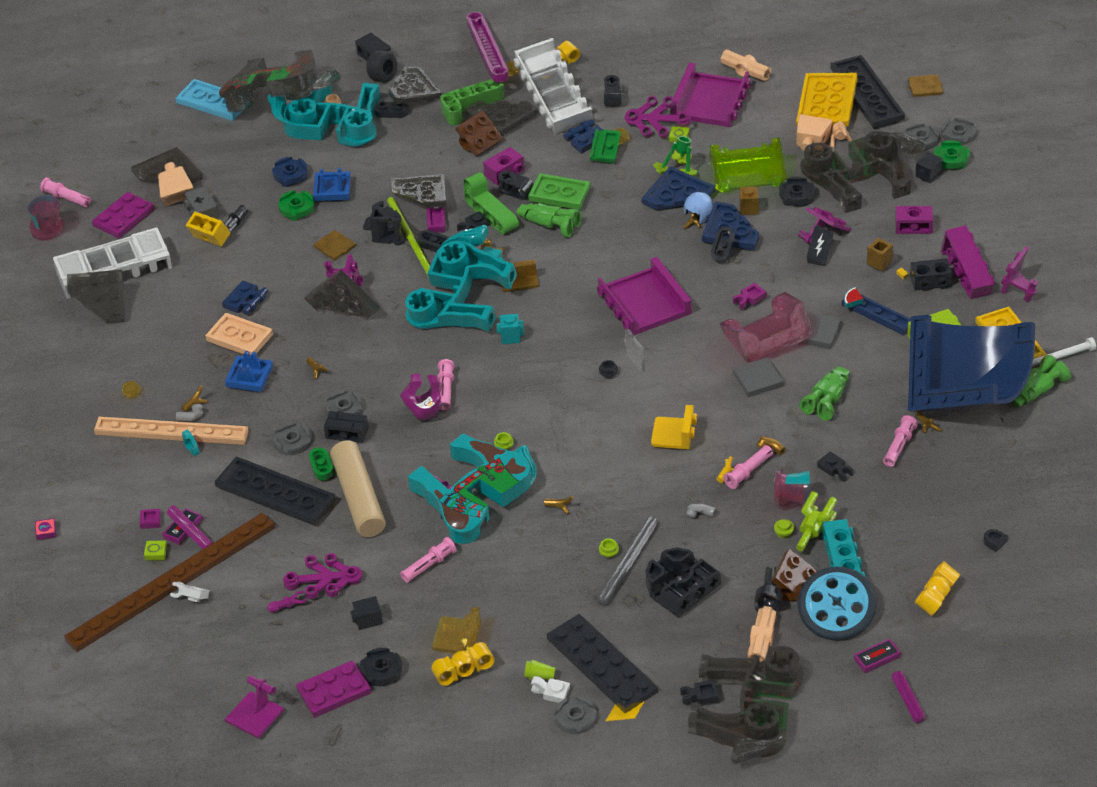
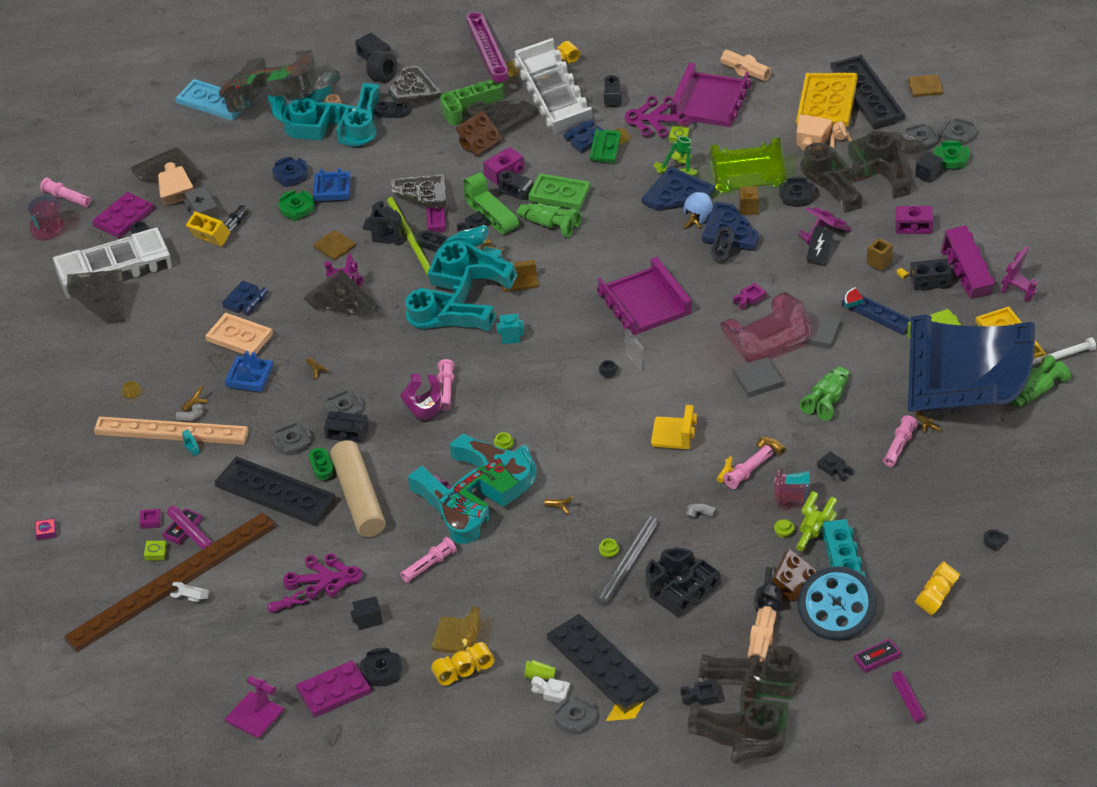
(139, 226): none -> black plate

